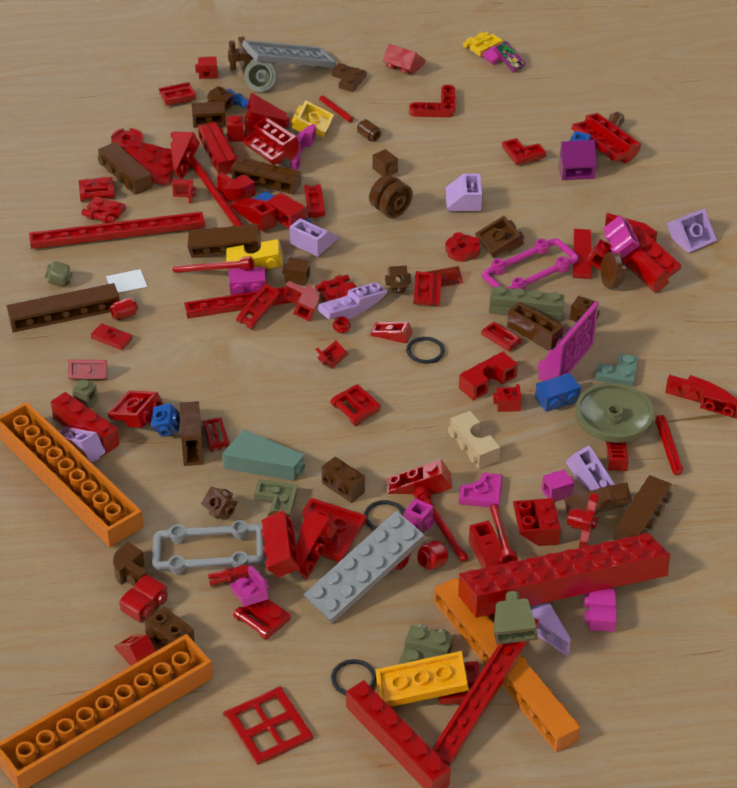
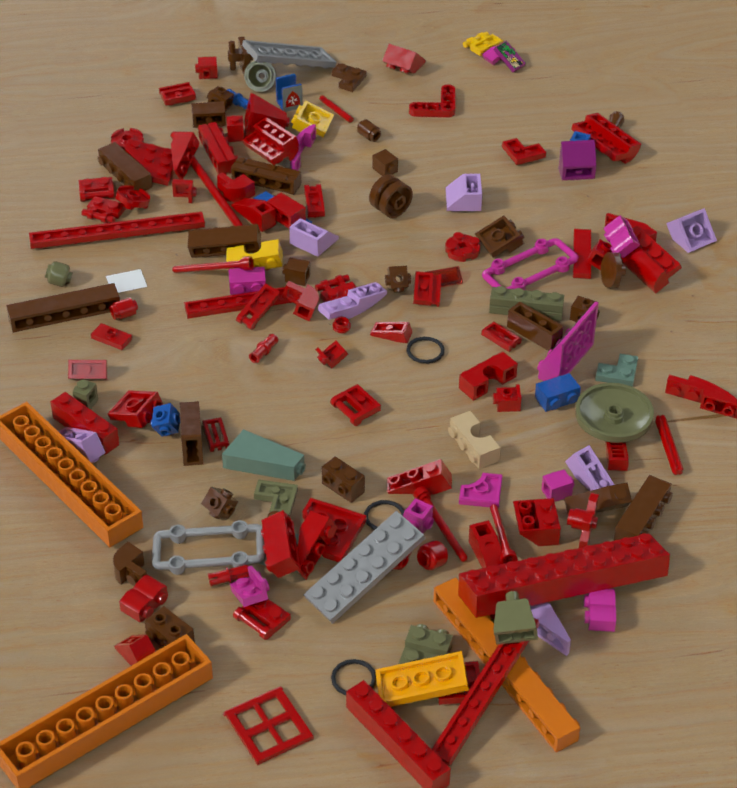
(132, 198): none -> red plate
(263, 348): none -> red pin
(288, 93): none -> piece

